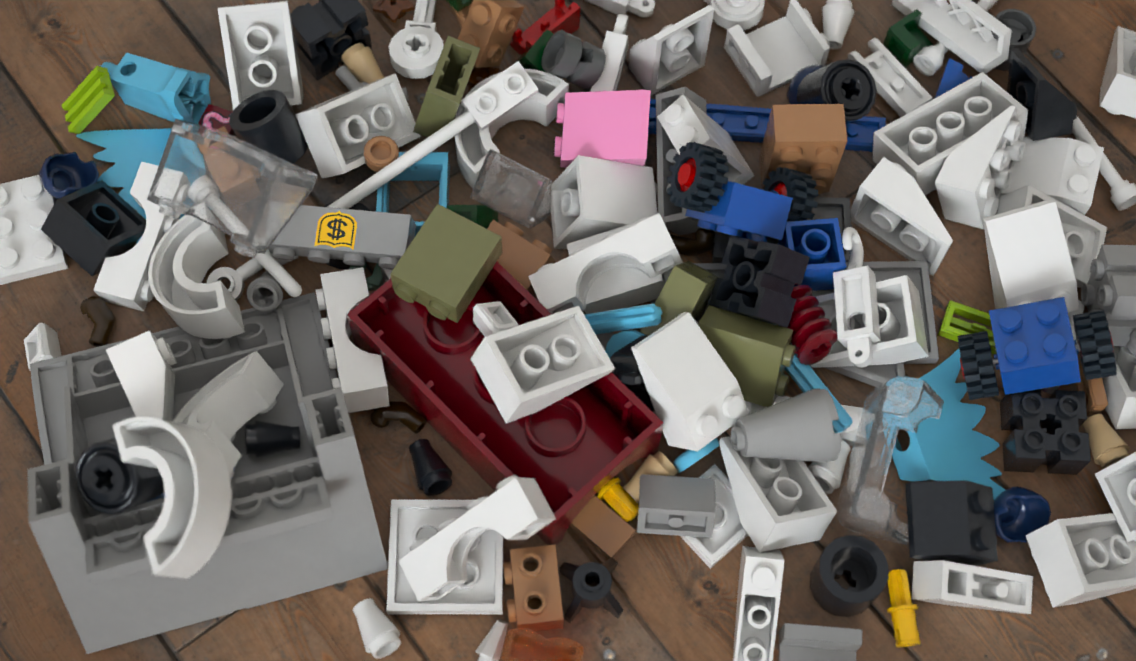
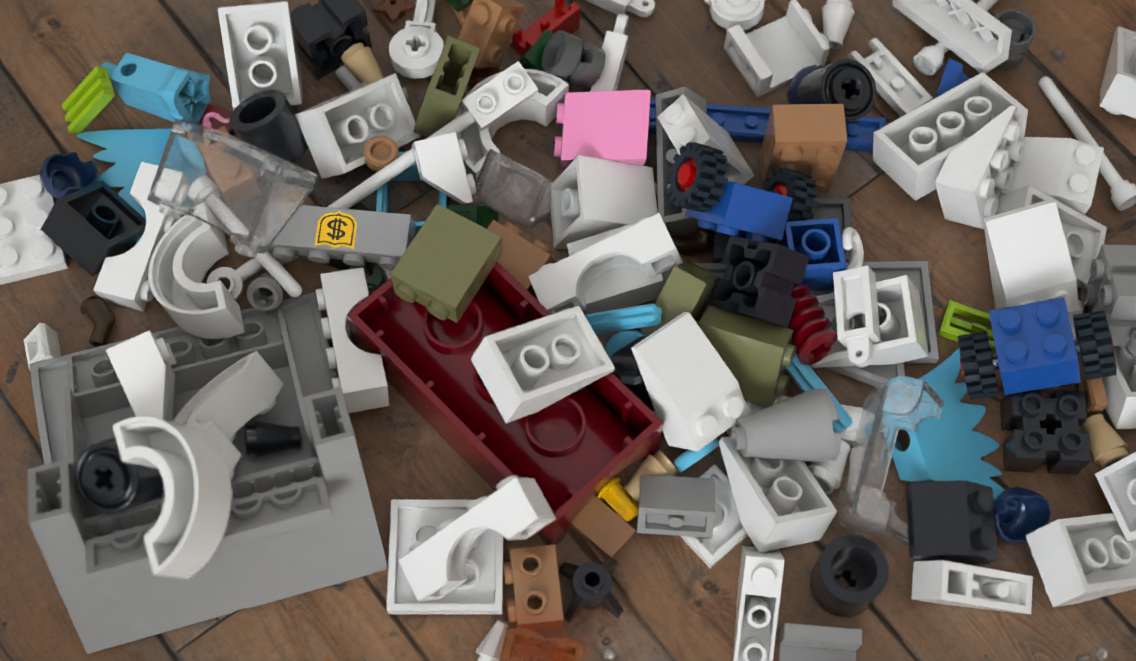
(377, 631): white cone -> none
(400, 412): dark brown arm -> none
(430, 469): black cone -> none
(442, 166): none -> white slope
(492, 318): white slope -> none
(672, 51): white slope -> none
(900, 215): white slope -> none
(902, 609): yellow axle -> none
(905, 39): dark green panel -> none
(1048, 106): black slope -> none

